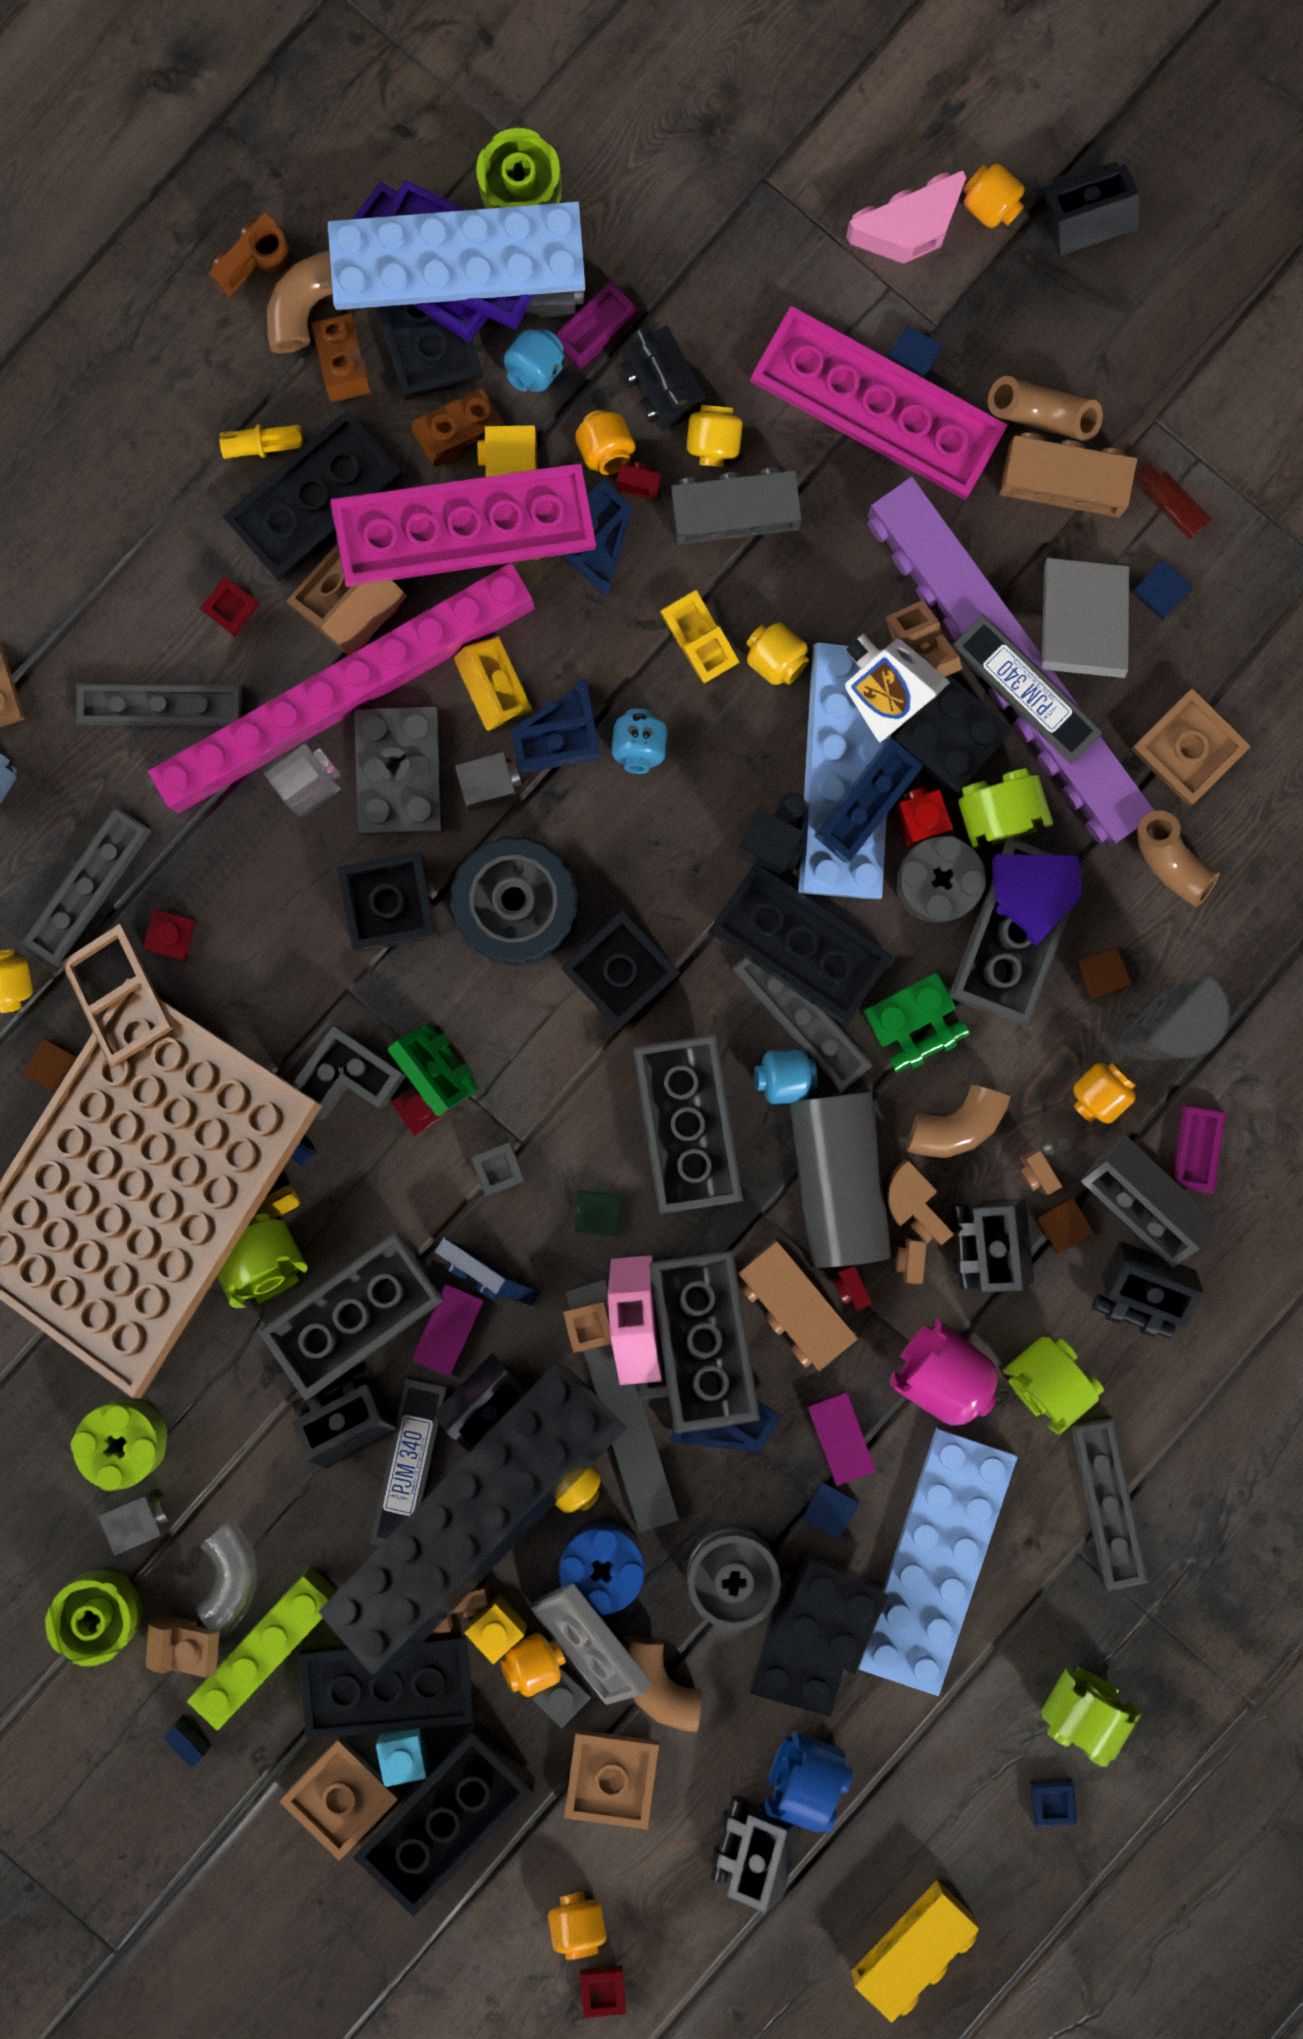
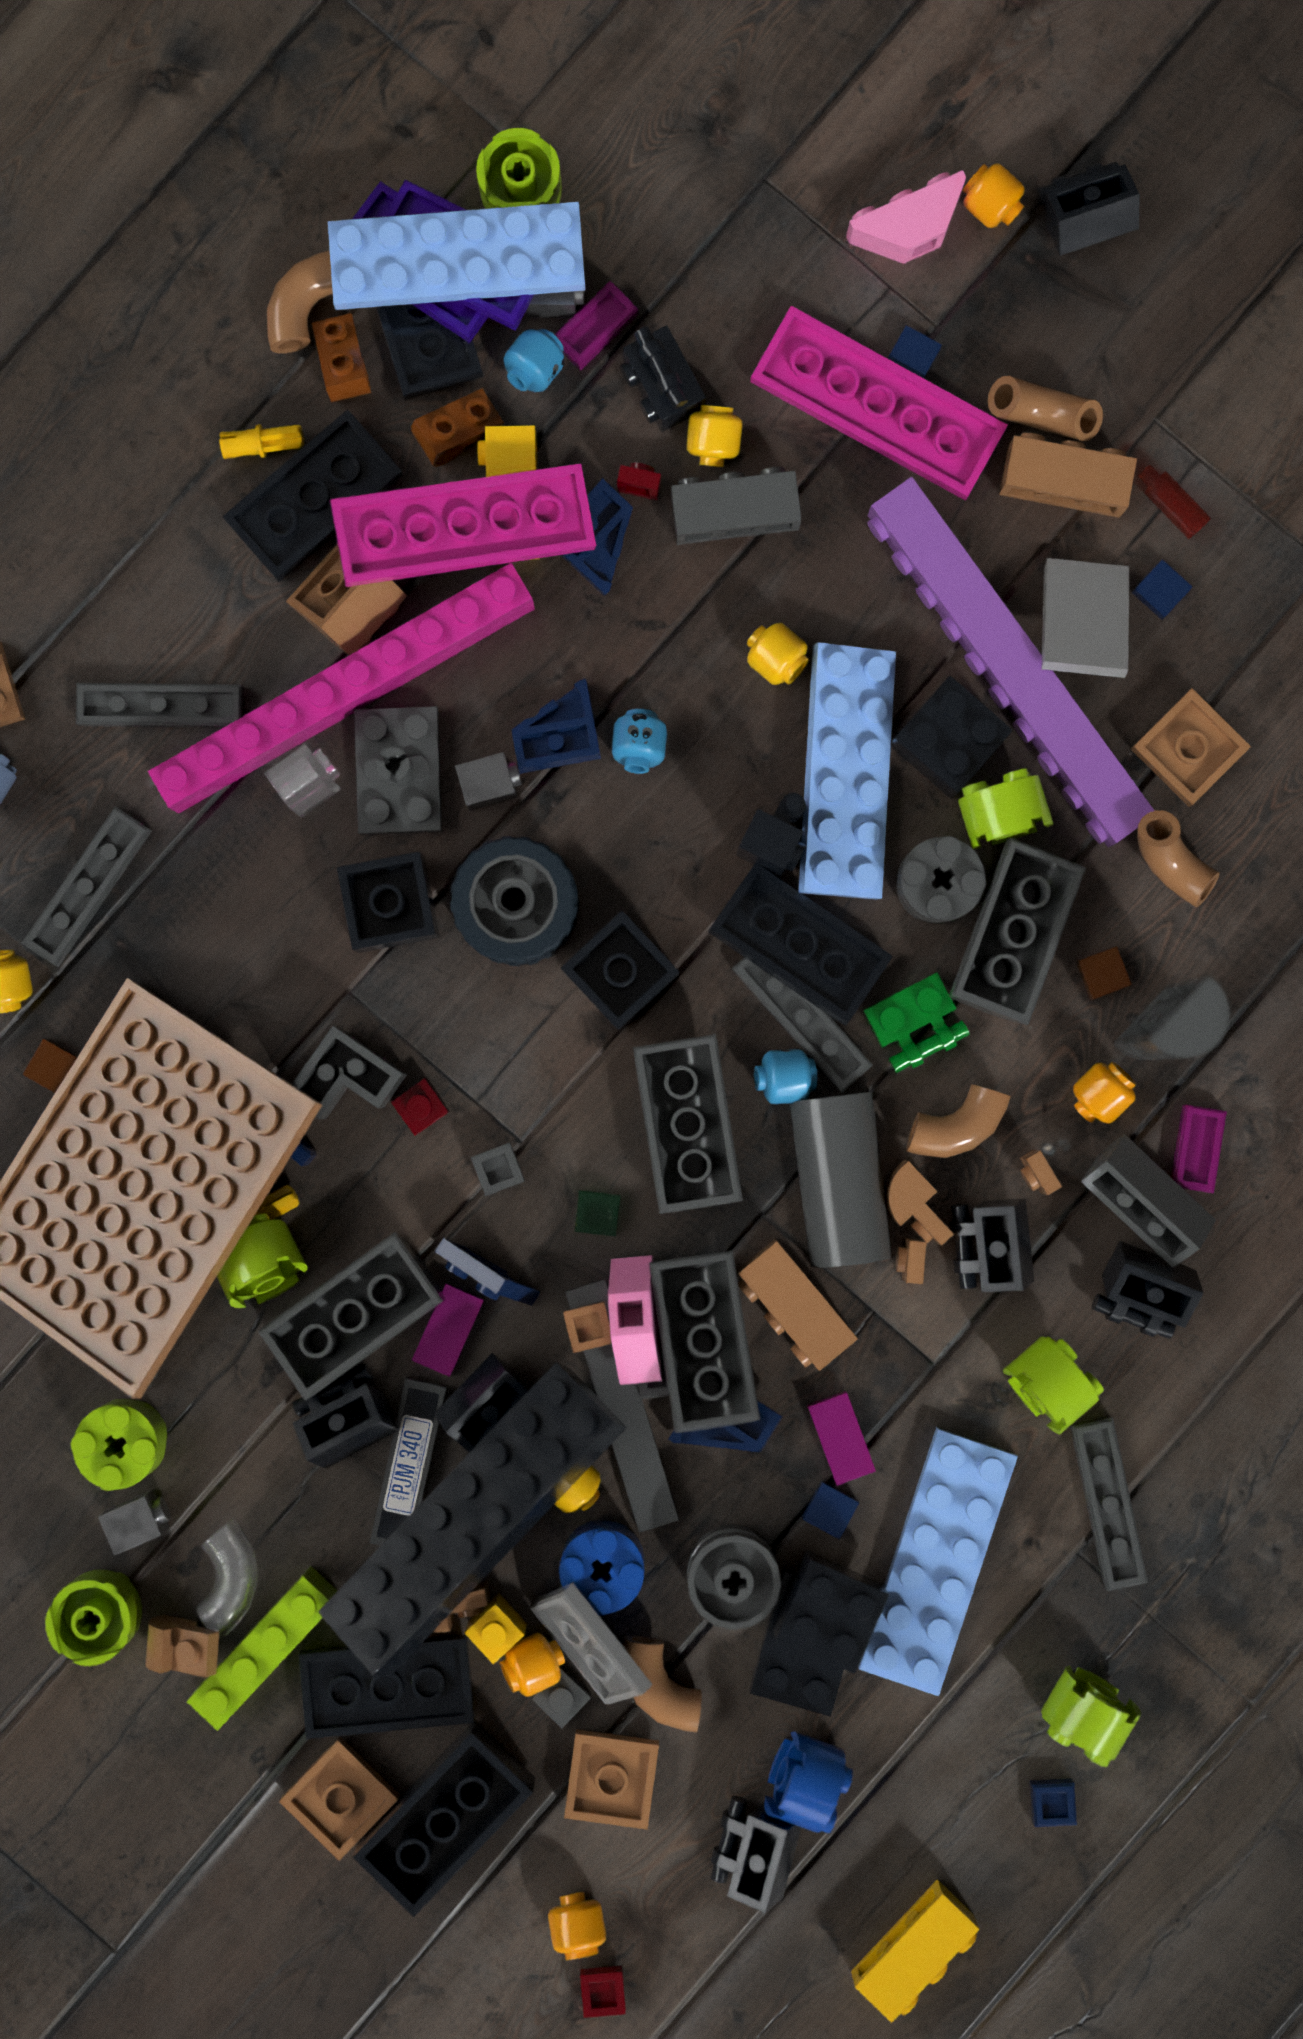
(141, 979): medium nougat window -> none
(169, 935): dark red plate -> none
(187, 1741): dark blue tile -> none
(229, 606): dark red plate -> none
(238, 263): dark orange plate -> none
(403, 1756): medium azure brick -> none
(433, 1068): green plate -> none
(492, 683): yellow slope -> none
(605, 442): light orange head -> none
(699, 636): yellow slope -> none
(851, 1287): dark red plate -> none
(868, 800): dark blue plate -> none
(890, 684): torso -> none
(922, 816): red brick -> none
(923, 634): medium nougat brick -> none
(946, 1375): dark pink cylinder -> none
(1026, 689): tile -> none
(1036, 890): dark purple slope -> none
(1064, 1225): reddish brown tile -> none

